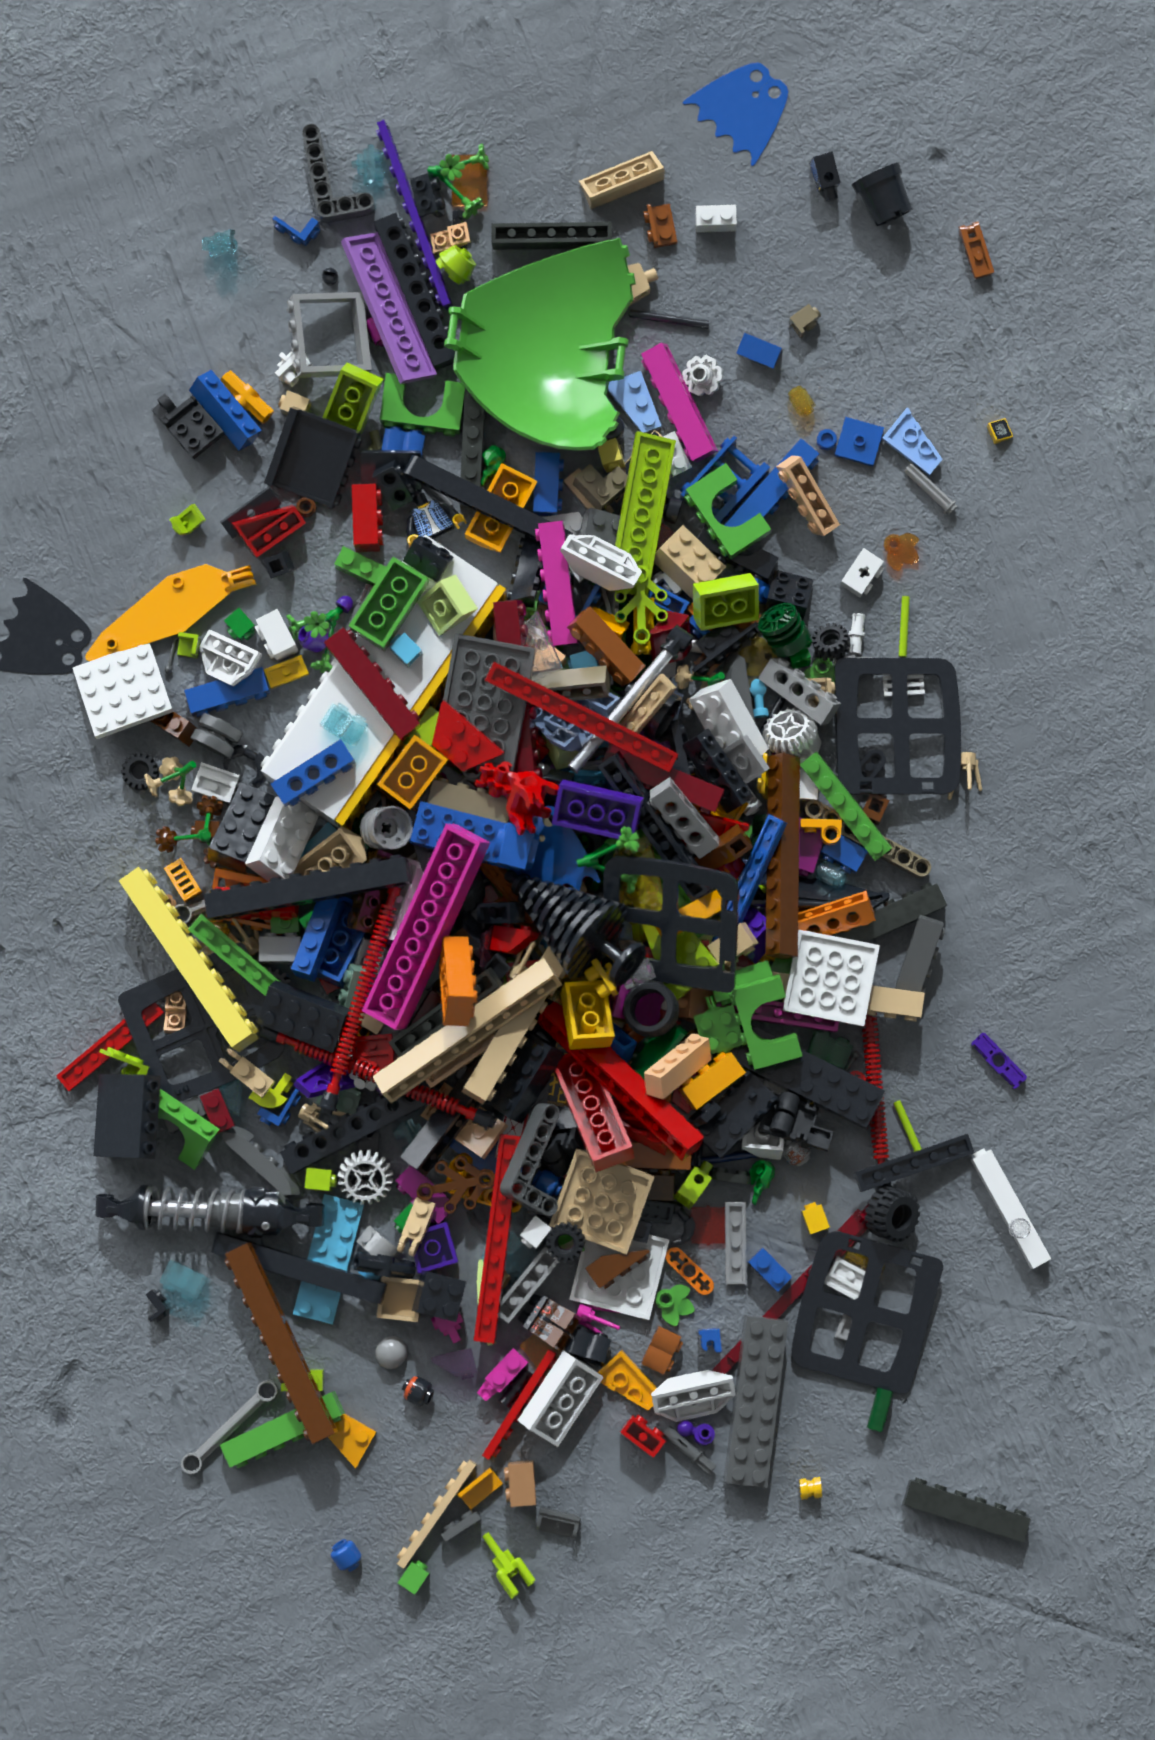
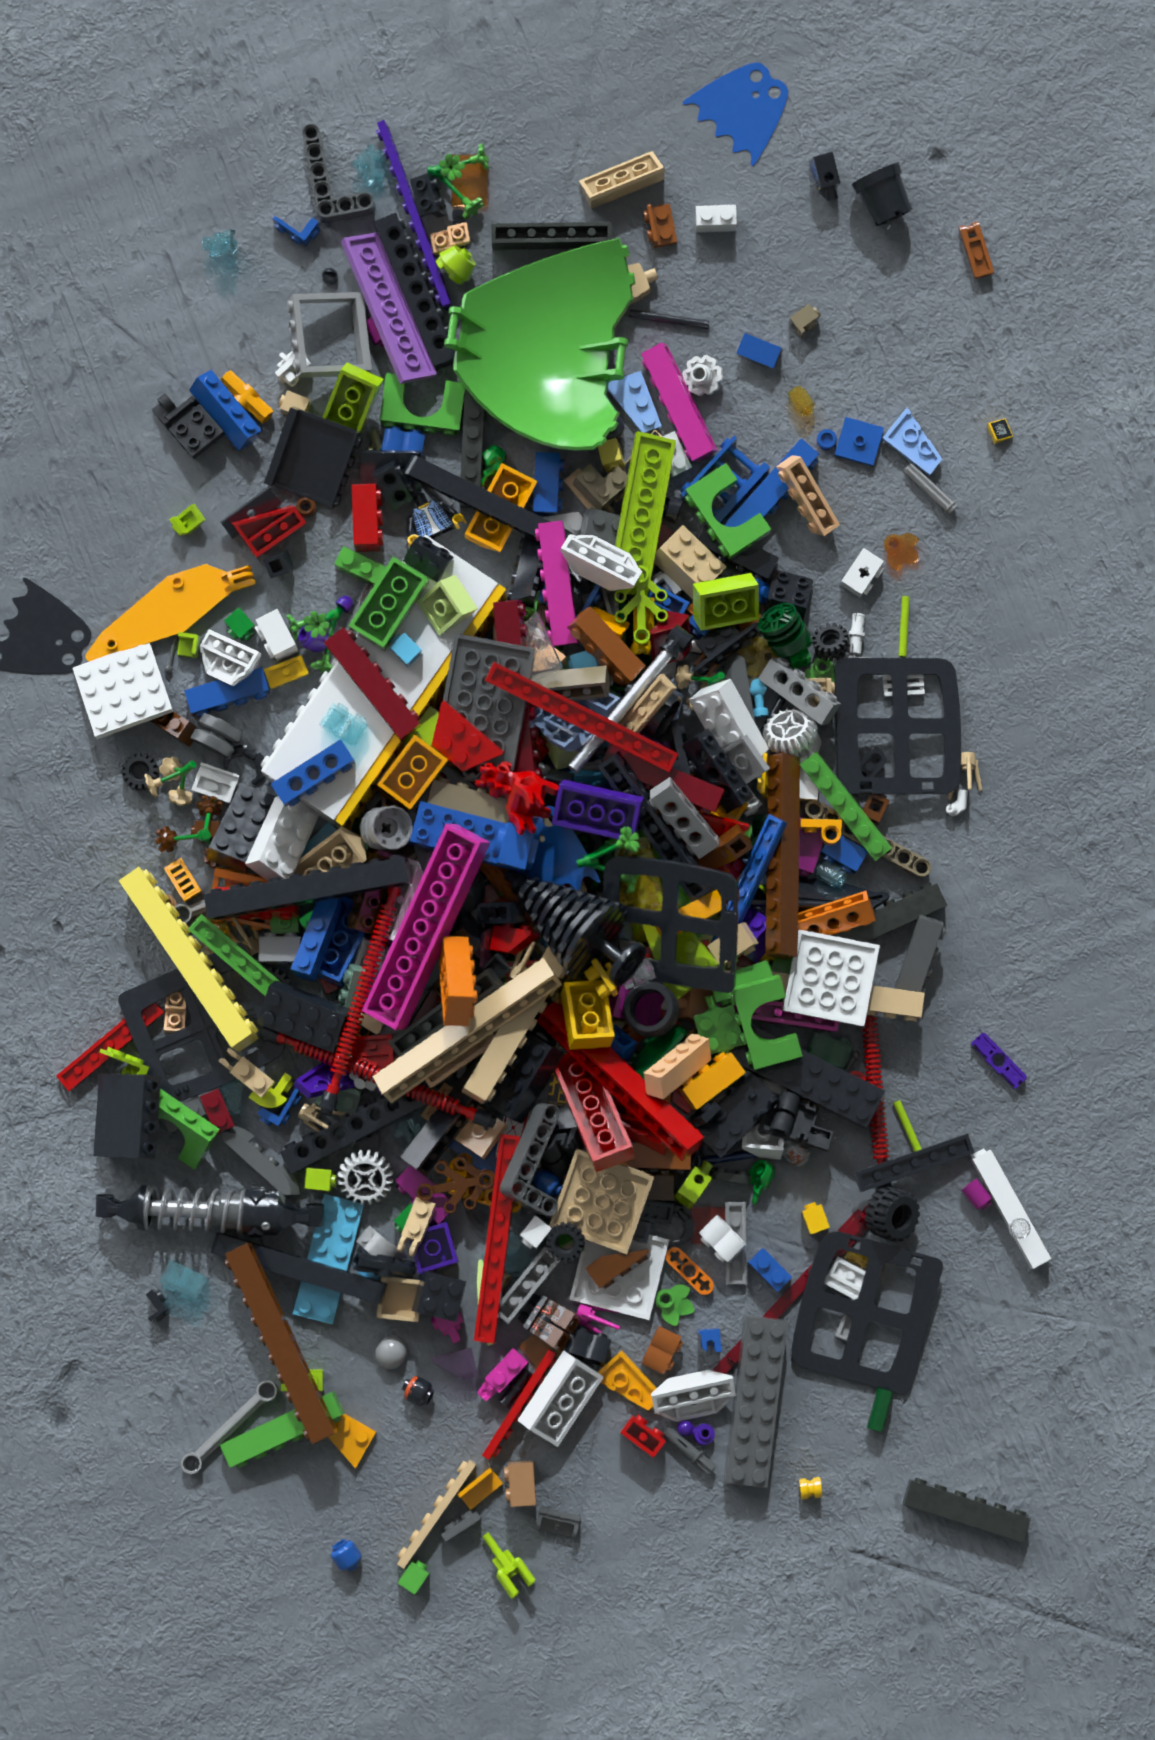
(722, 1239): none -> white brick
(959, 805): none -> white arm
(977, 1194): none -> magenta brick

